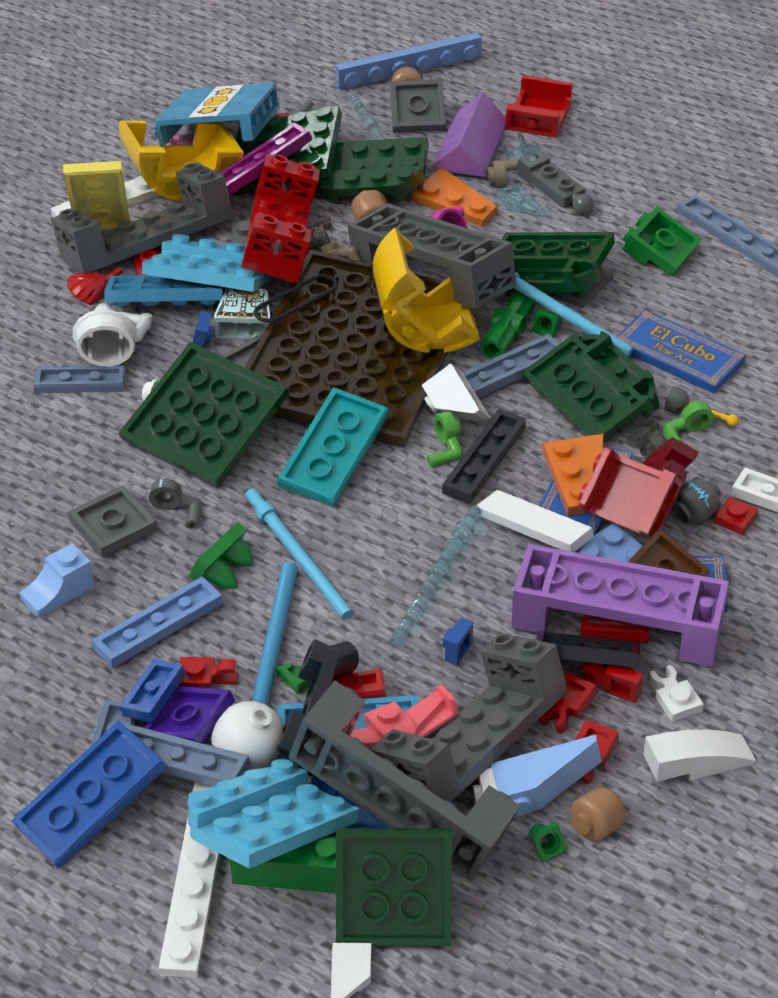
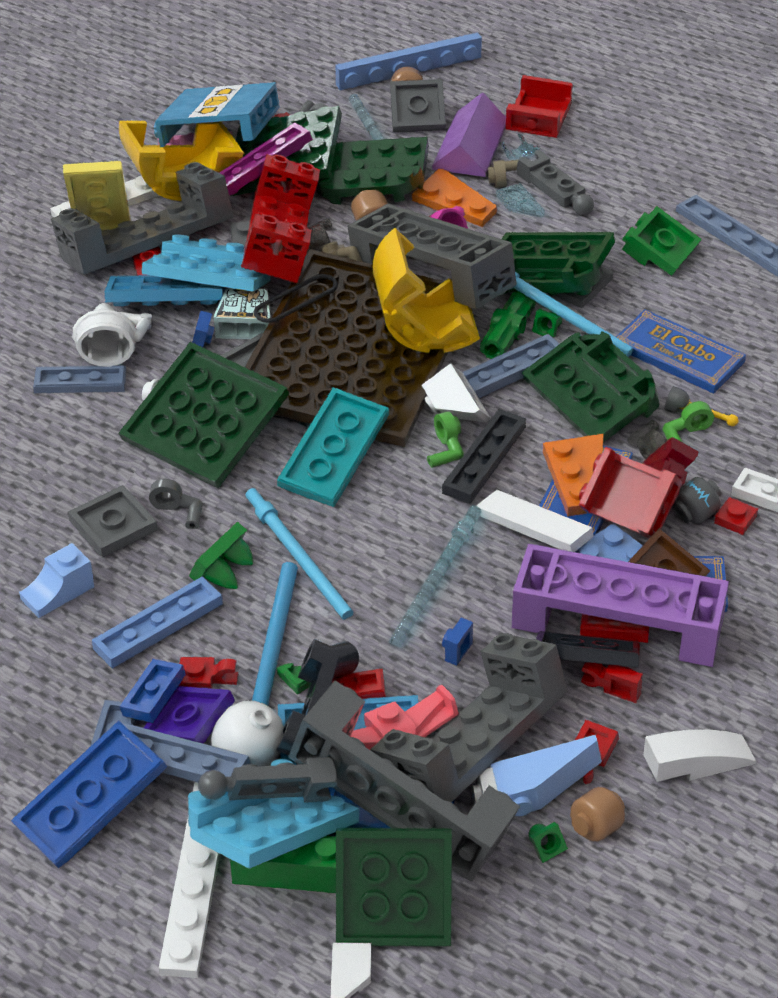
(90, 286): red piece -> none
(277, 781): none -> dark grey plate
(573, 703): red plate -> none
(675, 698): white plate -> none

